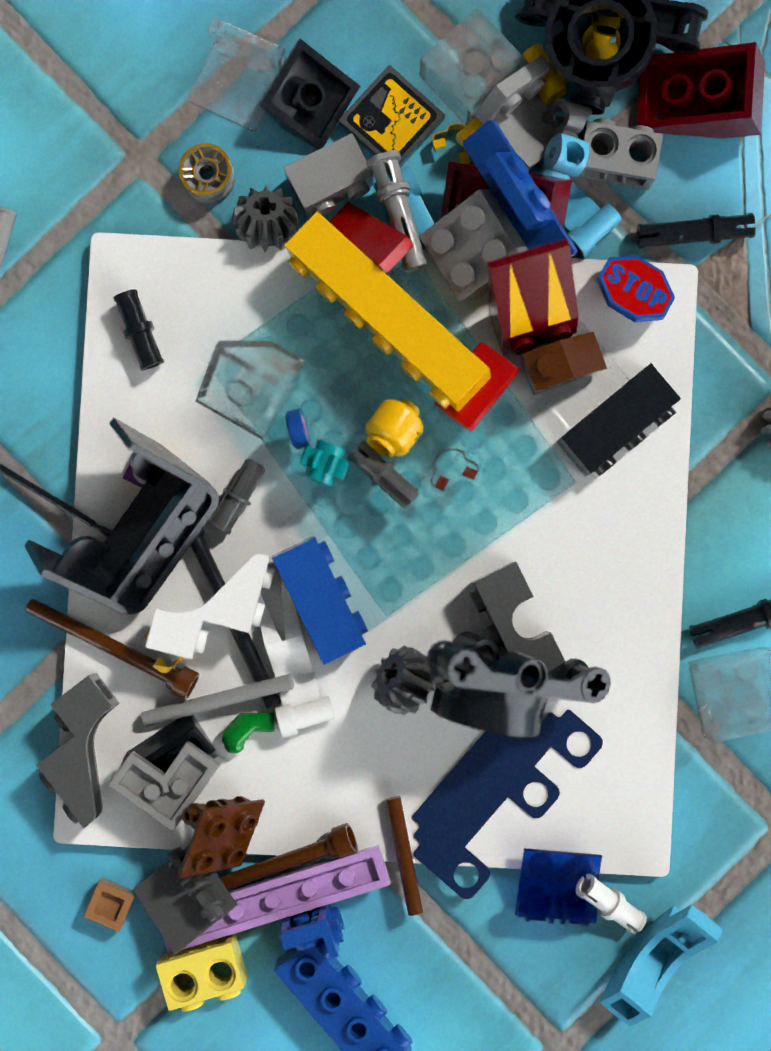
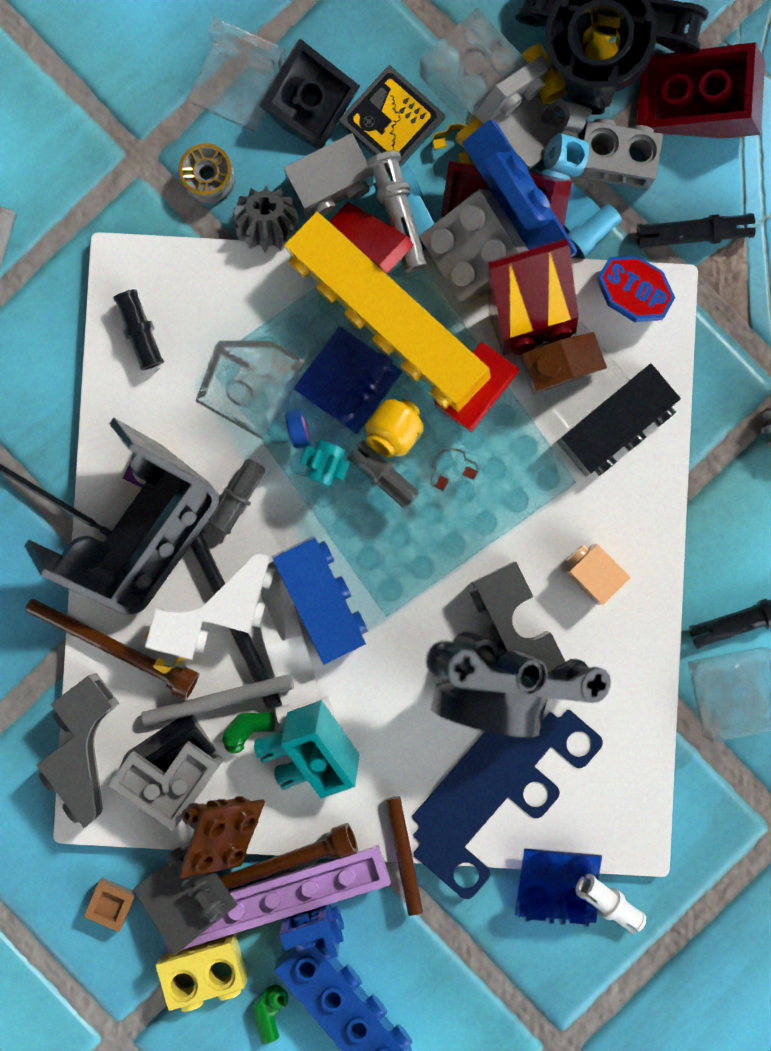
(266, 1009): none -> green arm
(317, 750): none -> teal brick
(348, 379): none -> clear blue hinge
(403, 681): dark grey gear -> none
(596, 573): none -> light nougat brick
(654, 959): medium azure arch -> none

